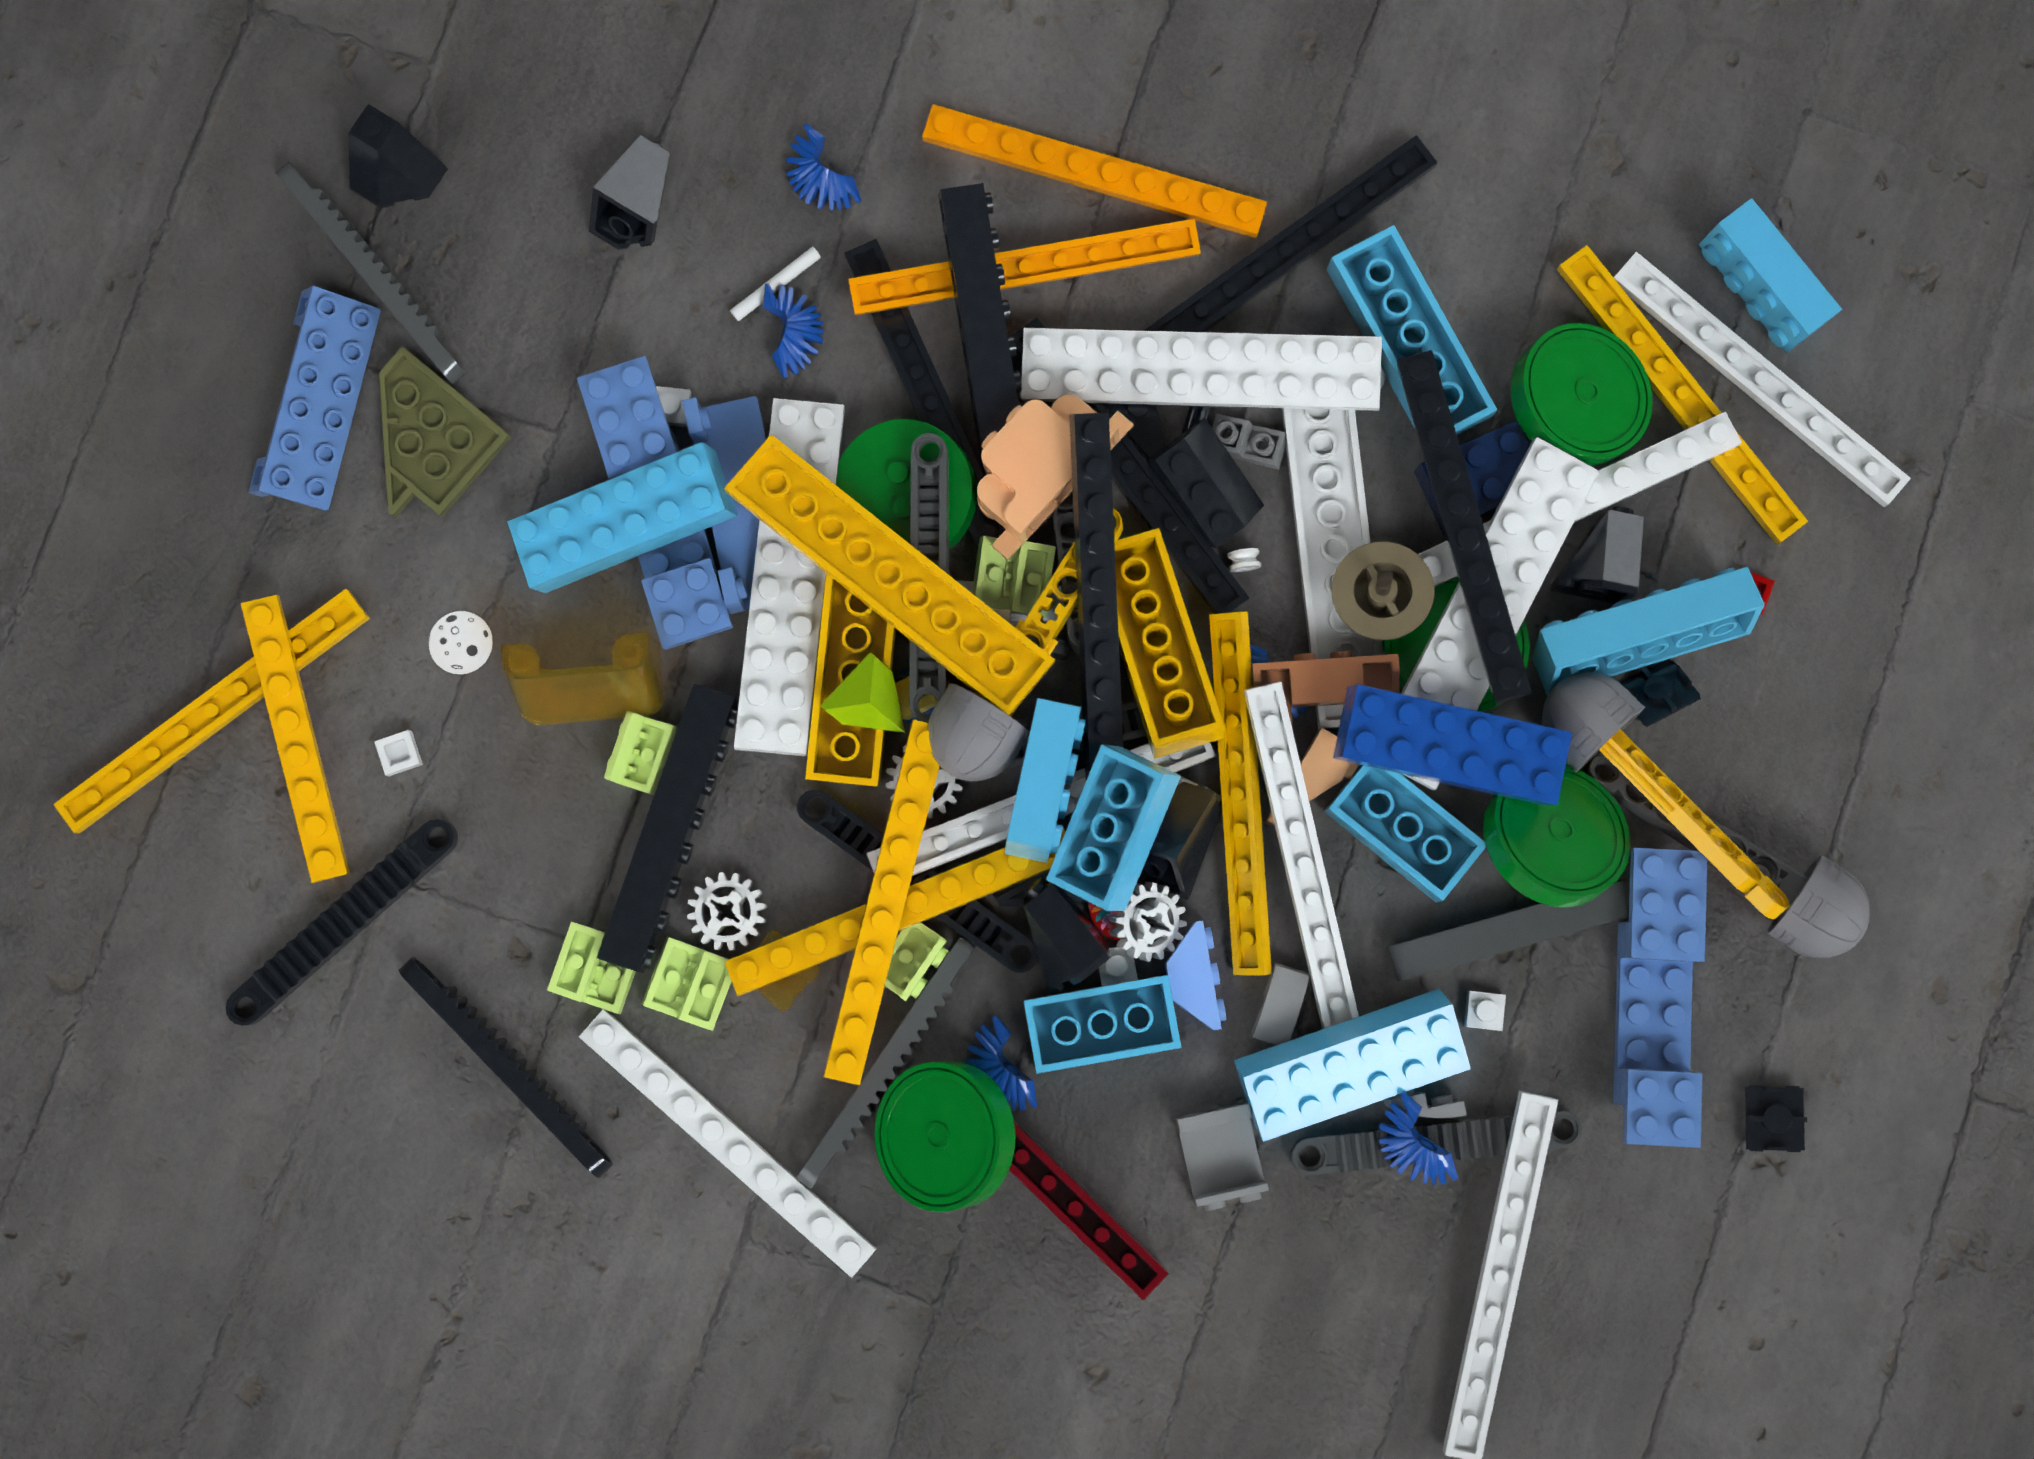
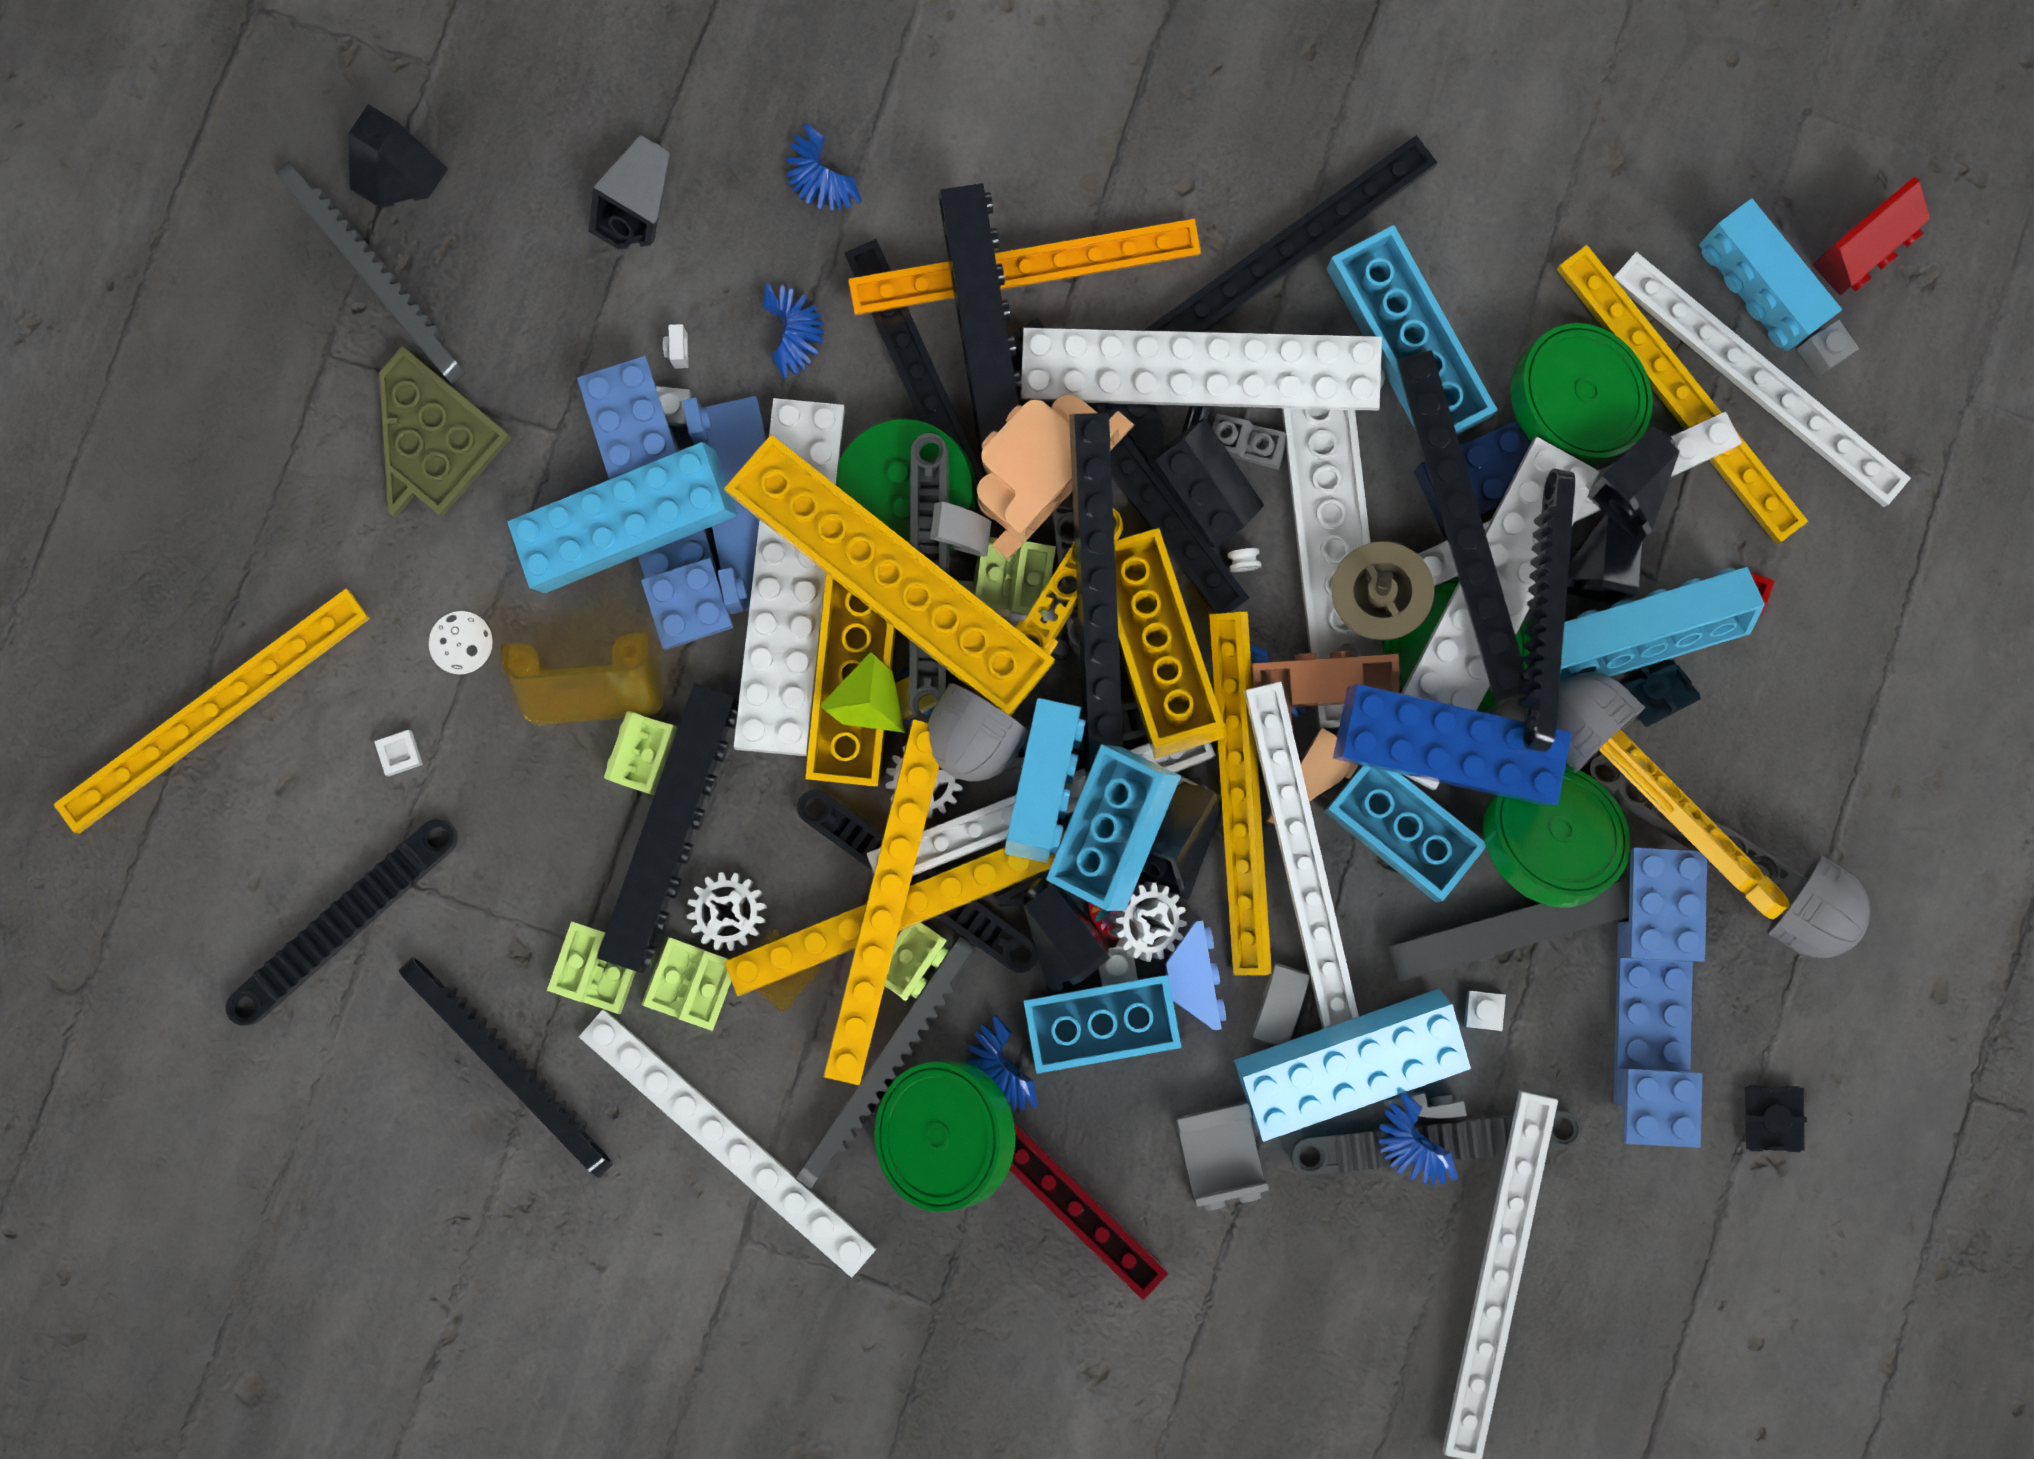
(295, 738): yellow plate -> none
(317, 399): medium blue bracket -> none
(676, 346): none -> white plate
(781, 278): white bar -> none
(961, 528): none -> light grey slope
(1094, 171): light orange plate -> none
(1548, 611): none -> black gear
(1637, 484): none -> black slope
(1827, 348): none -> light grey brick
(1875, 239): none -> red slope

